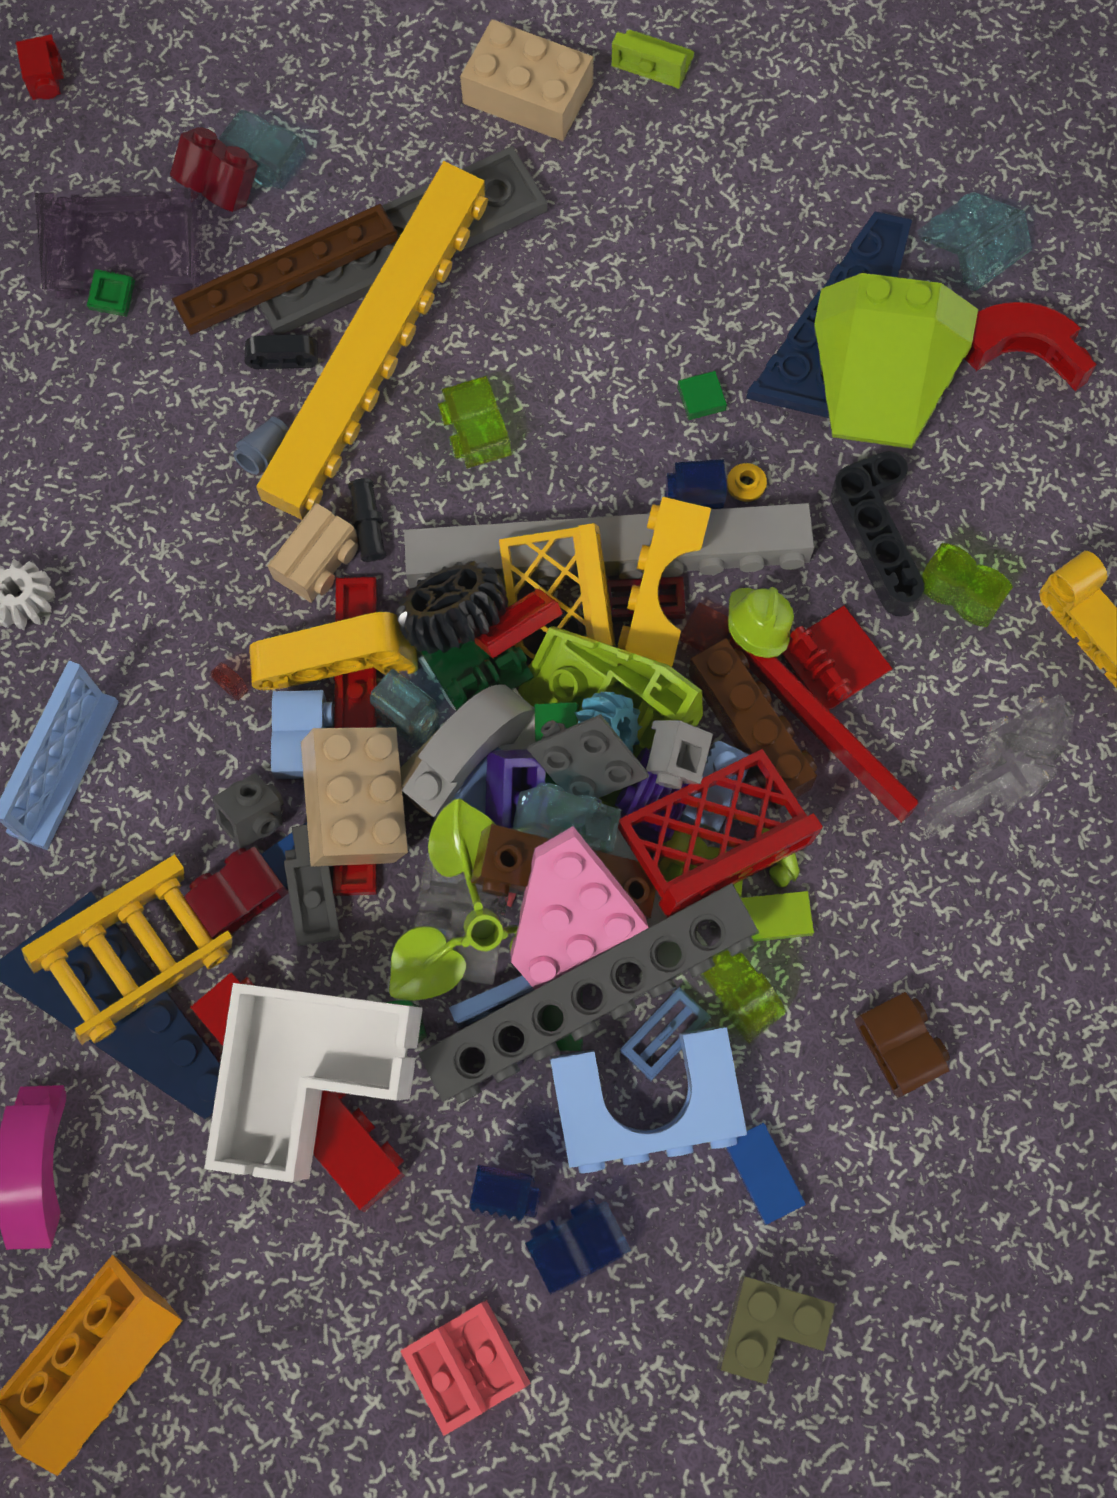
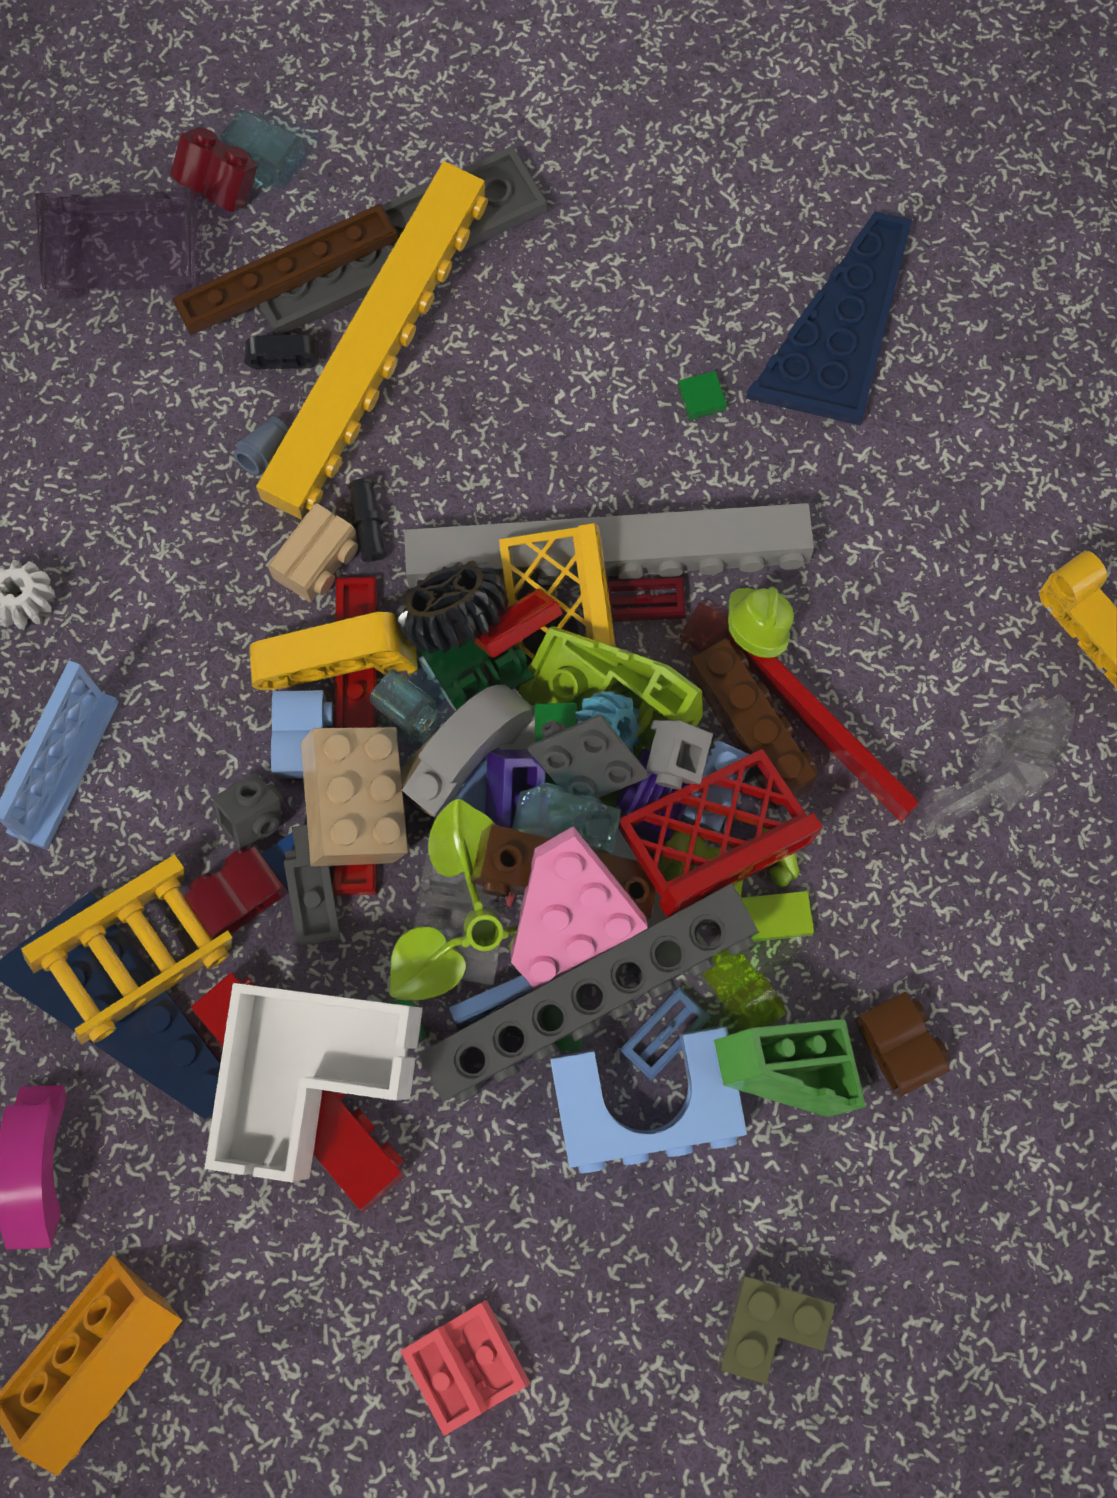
(40, 66): red brick -> none
(110, 293): green tile -> none
(229, 681): clear red tile -> none
(476, 422): clear neon green brick -> none
(504, 1195): clear blue brick -> none
(527, 79): tan brick -> none
(577, 1246): clear blue brick -> none
(651, 57): lime panel -> none
(677, 530): yellow arch -> none
(698, 483): clear blue brick -> none
(742, 491): yellow plate -> none
(765, 1174): blue tile -> none
(794, 1065): none -> bright green wedge
(835, 658): red hinge -> none
(885, 536): black beam -> none
(889, 354): lime wedge -> none
(970, 588): clear neon green brick -> none
(982, 234): clear light blue bracket -> none
(1035, 331): red arch -> none

